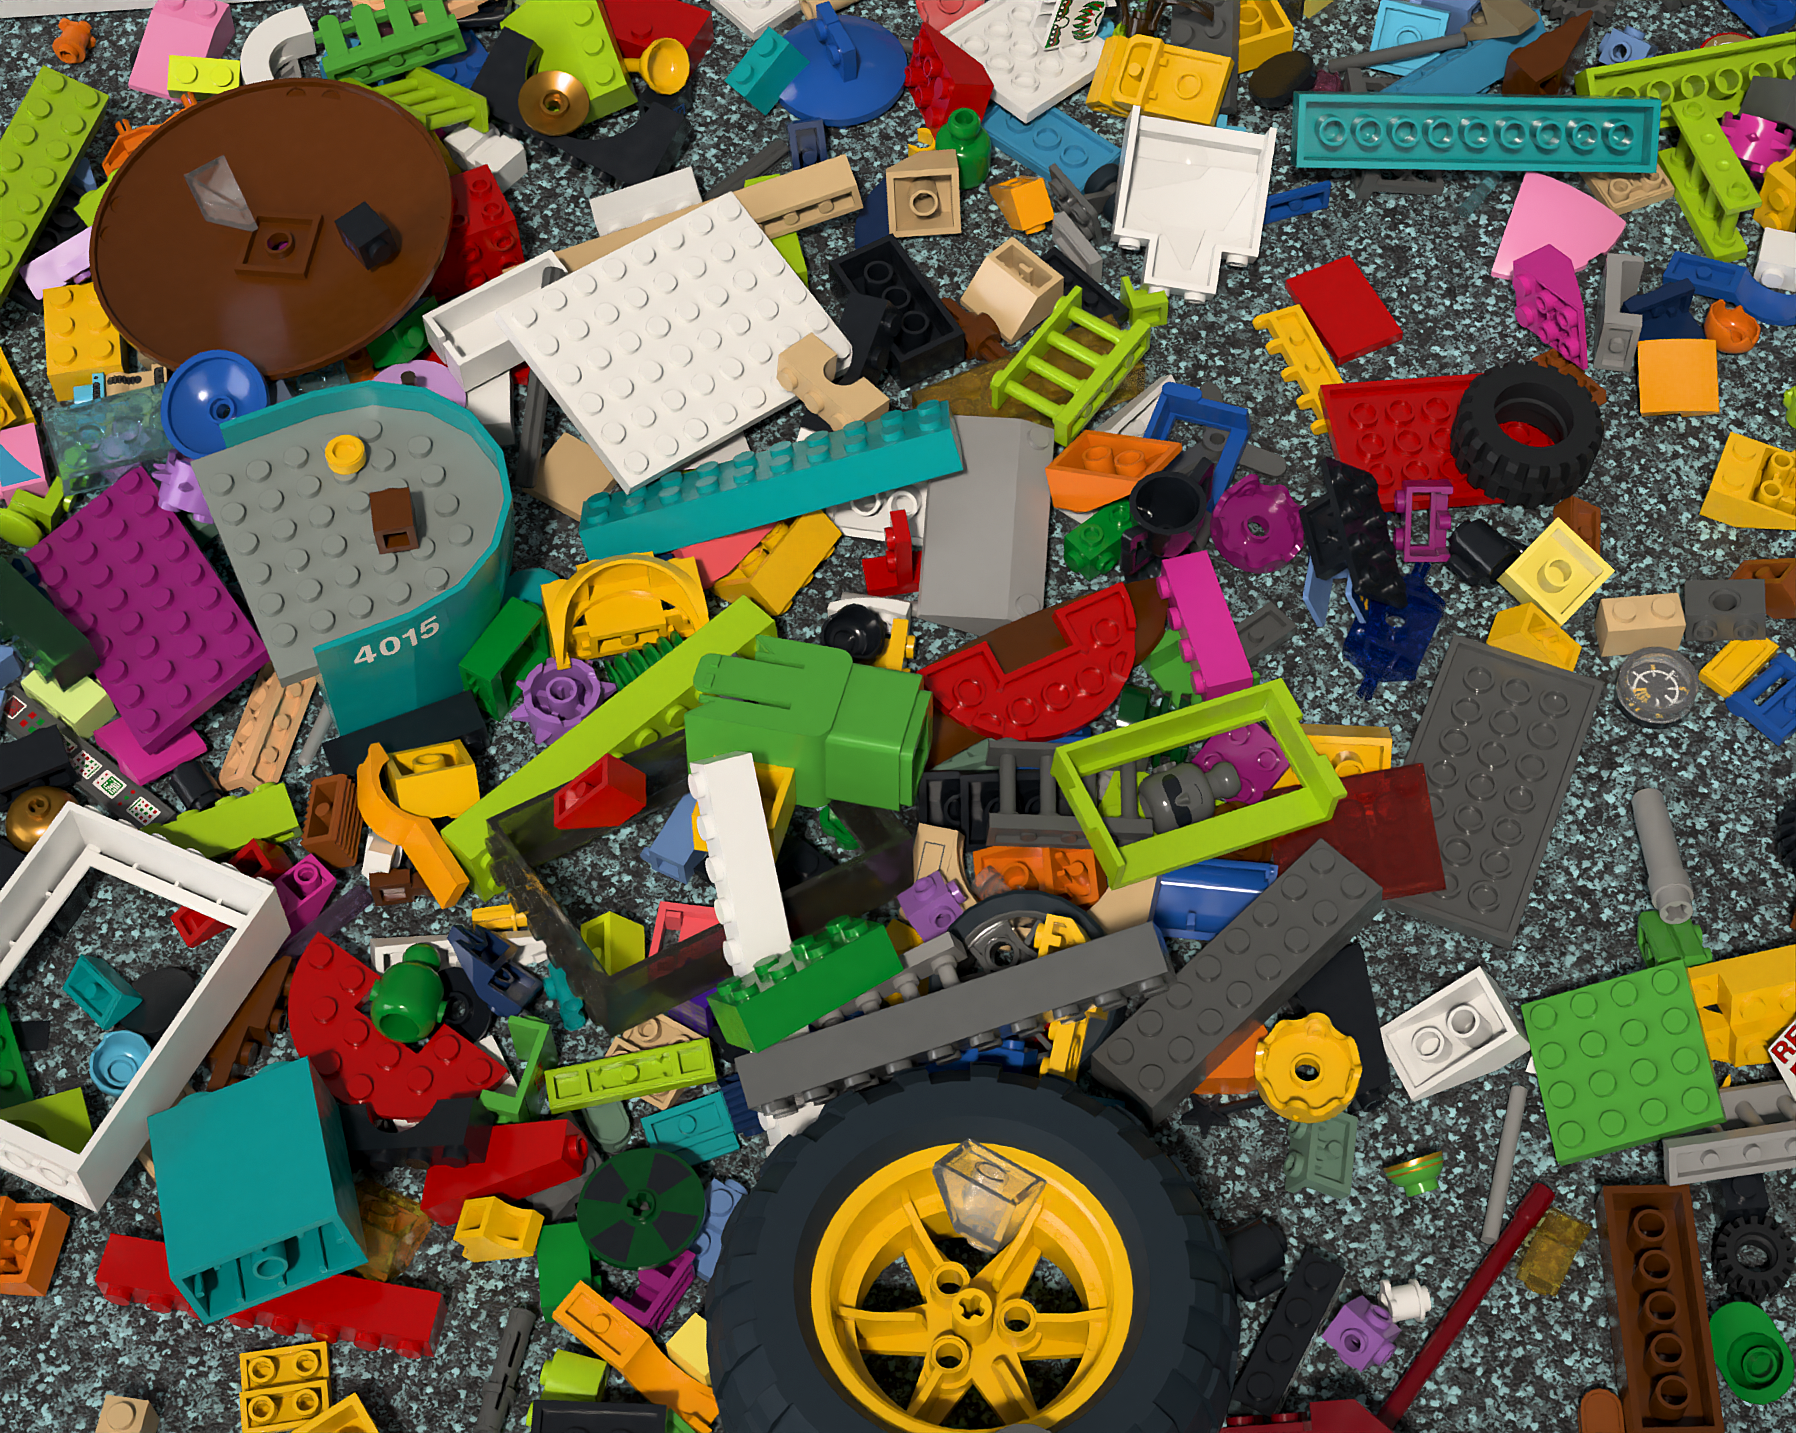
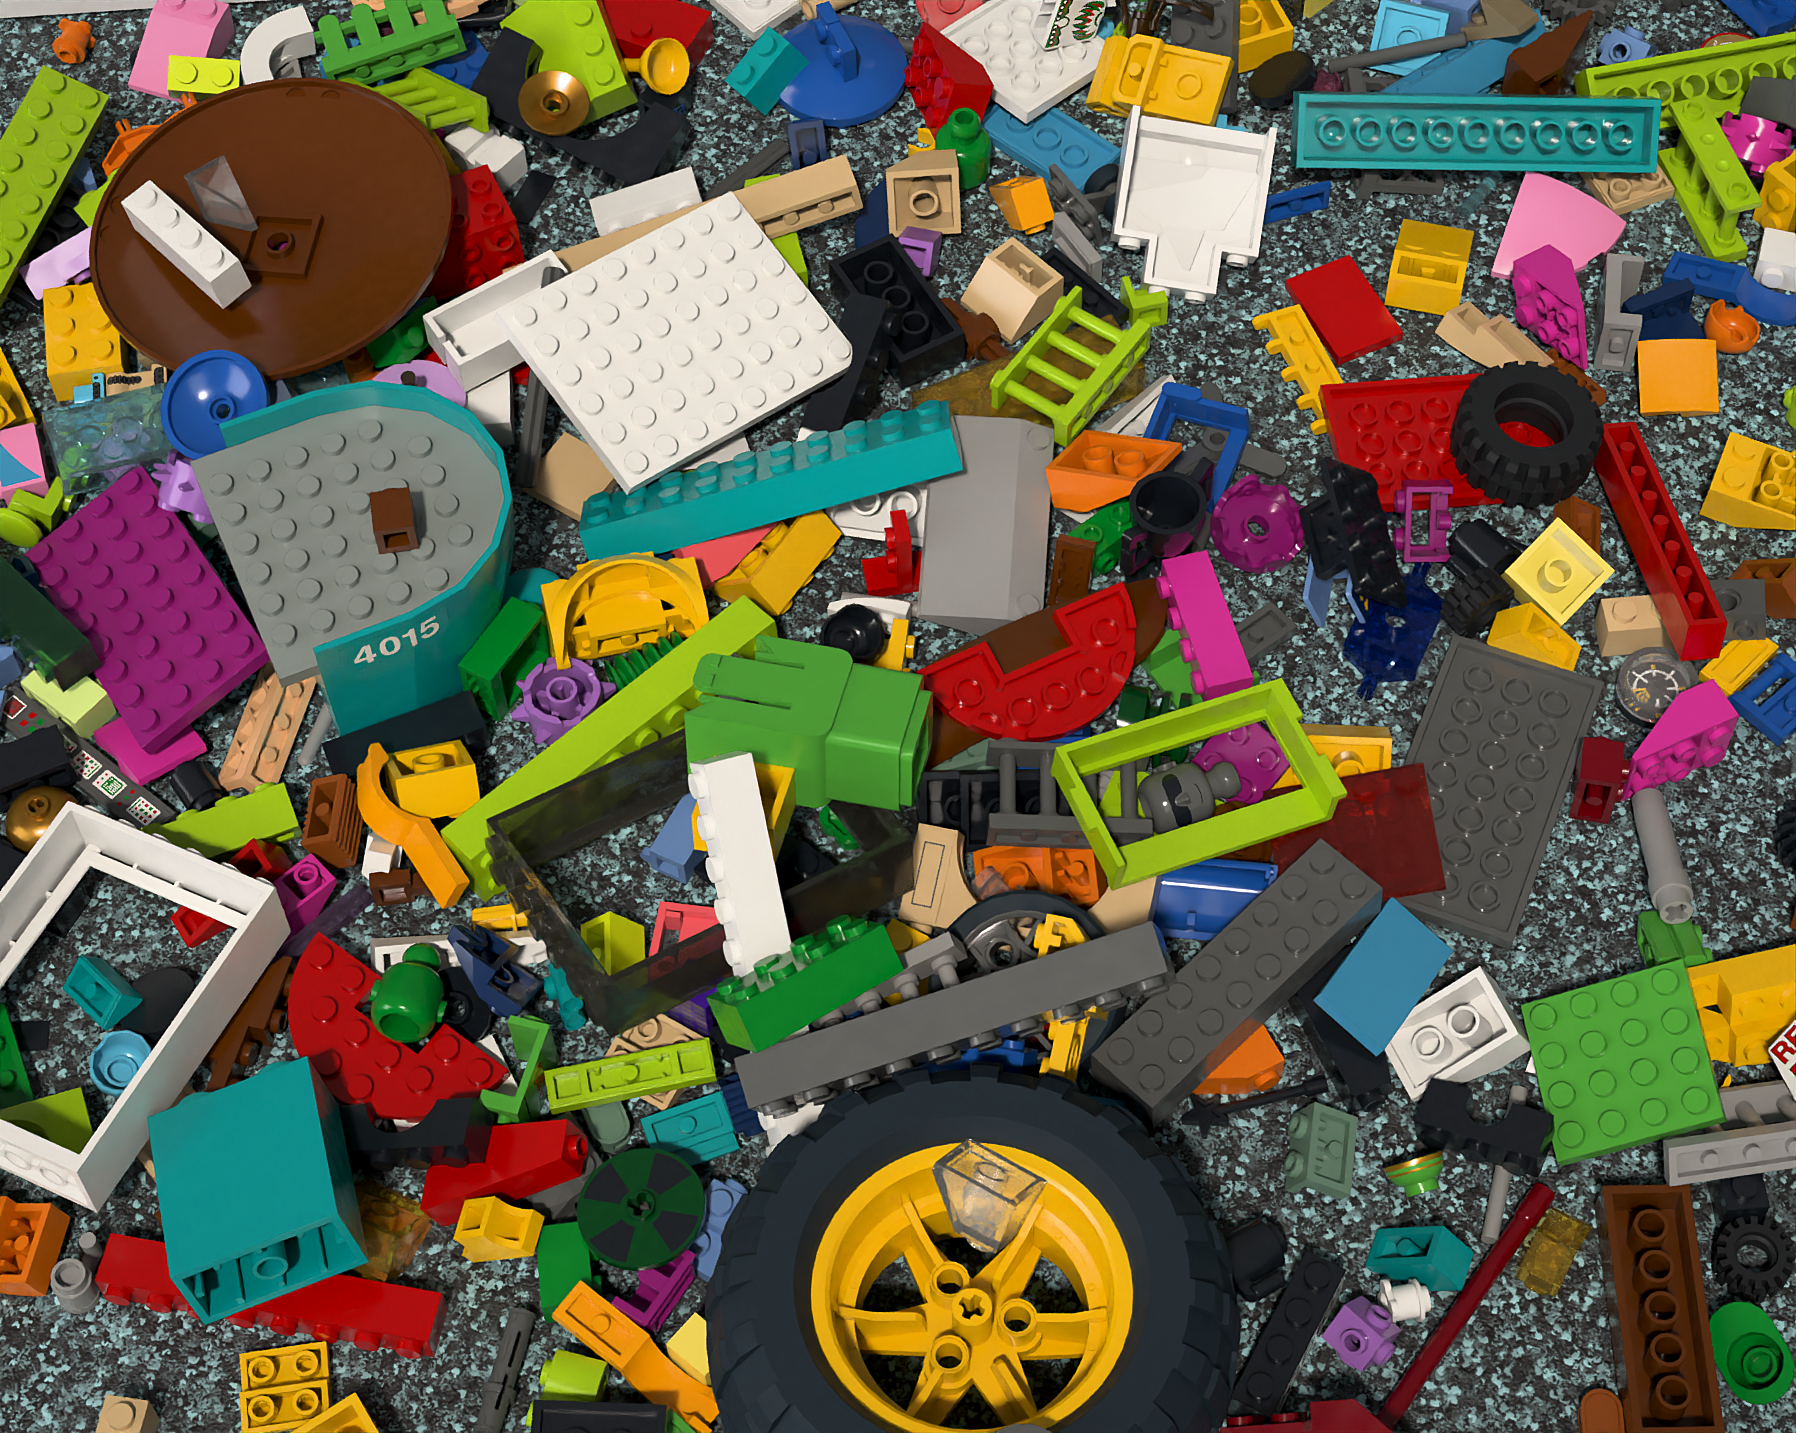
(74, 1279): none -> light grey piece
(186, 244): none -> white brick
(345, 454): yellow tile -> none
(366, 235): black brick -> none
(531, 195): none -> black sticker
(601, 796): red slope -> none
(808, 372): tan arch -> none
(922, 247): none -> medium lavender panel
(932, 905): medium lavender brick -> none
(1071, 569): none -> reddish brown plate
(1311, 1043): yellow plate -> none
(1383, 976): none -> dark azure tile
(1421, 1253): none -> teal slope
(1428, 267): none -> yellow slope
(1476, 602): none -> black tyre
(1488, 340): none -> tan slope
(1516, 1143): none -> black arch
(1598, 779): none -> dark red brick
(1660, 544): none -> red brick
(1687, 736): none -> dark pink slope

